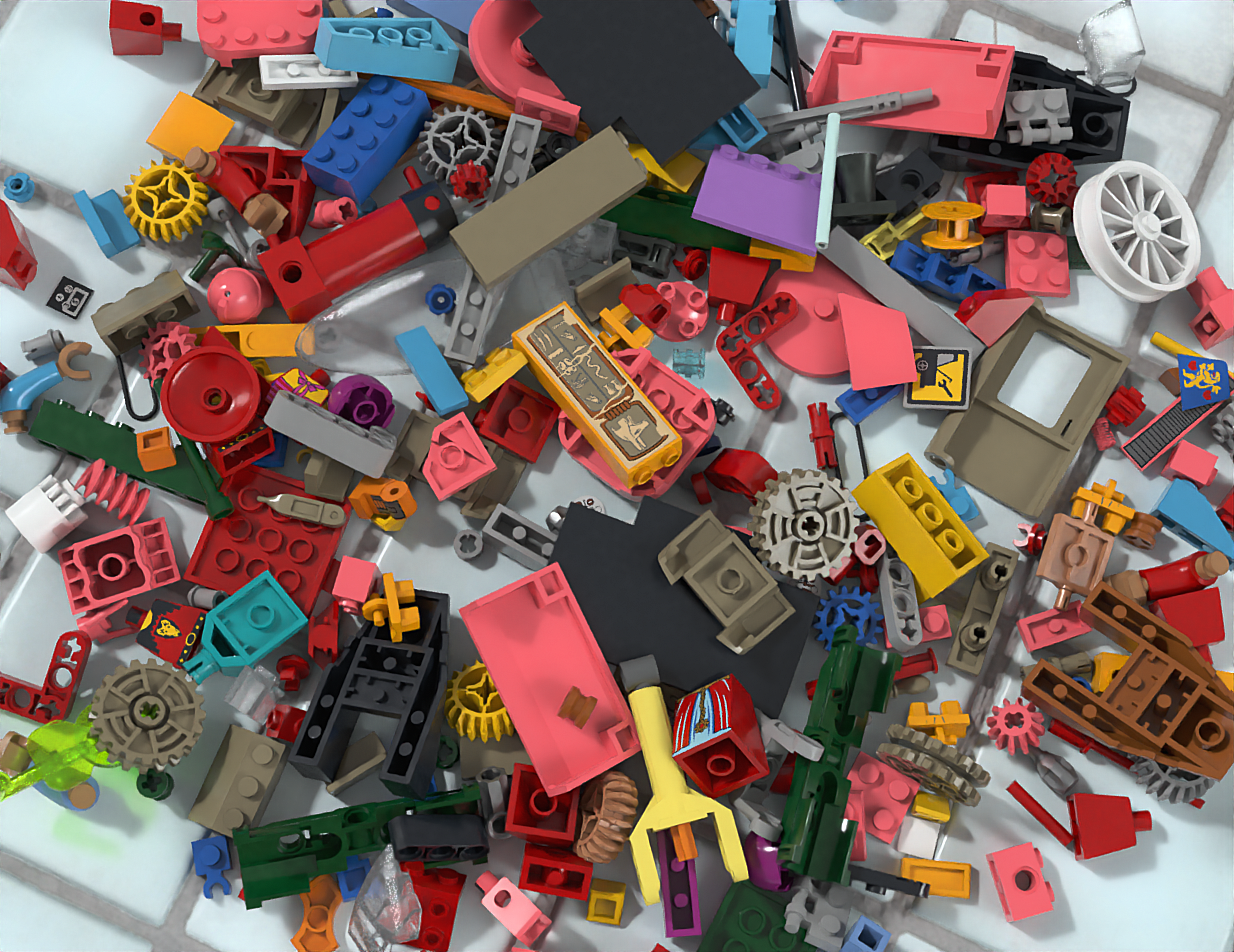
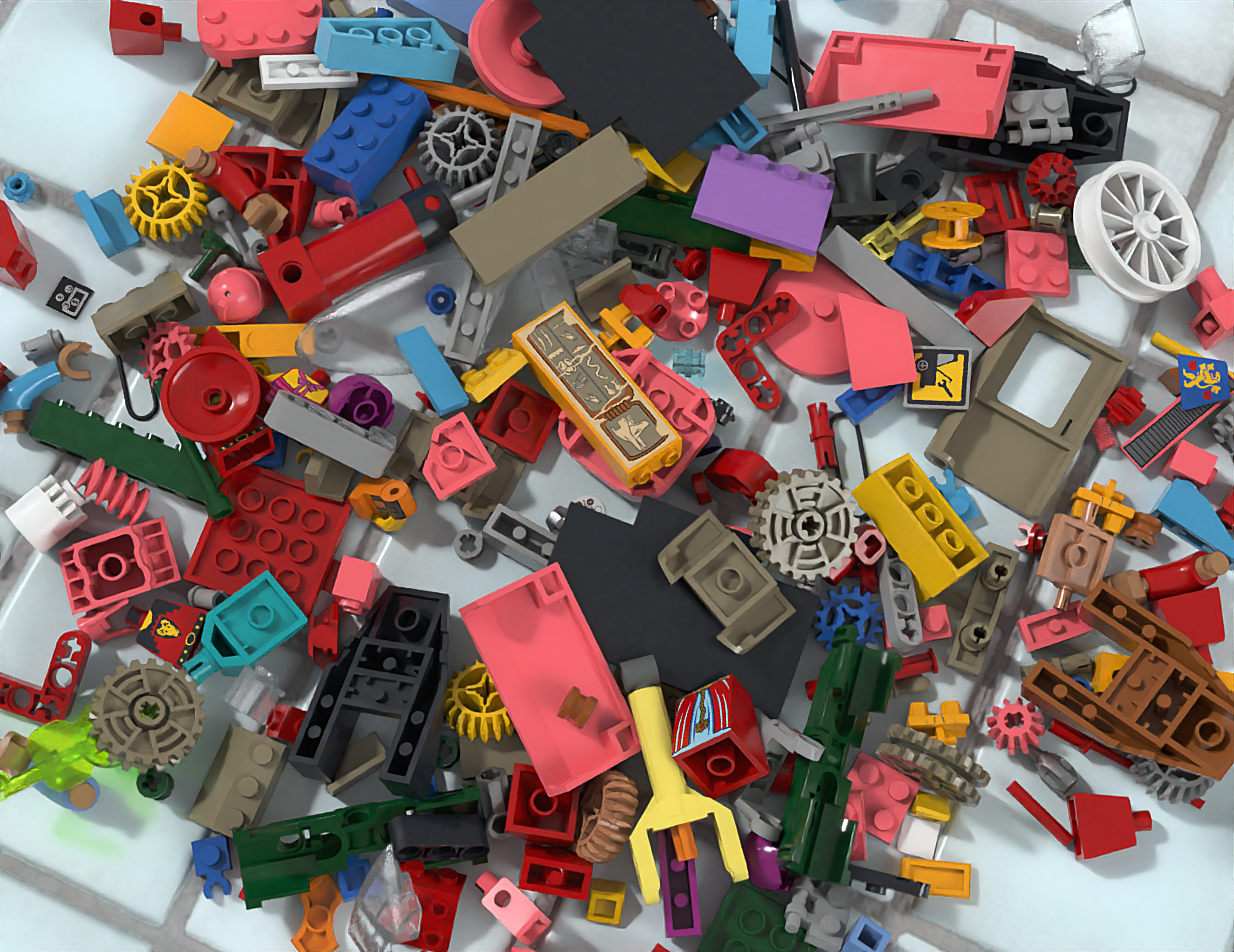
(156, 449): orange slope -> none
(293, 670): red plate -> none
(306, 509): dark tan piece -> none
(399, 619): light orange hips -> none
(470, 181): red gear -> none
(553, 113): coral plate -> none
(827, 181): light aqua piece -> none
(1004, 205): coral brick -> none
(1016, 902): coral brick -> none

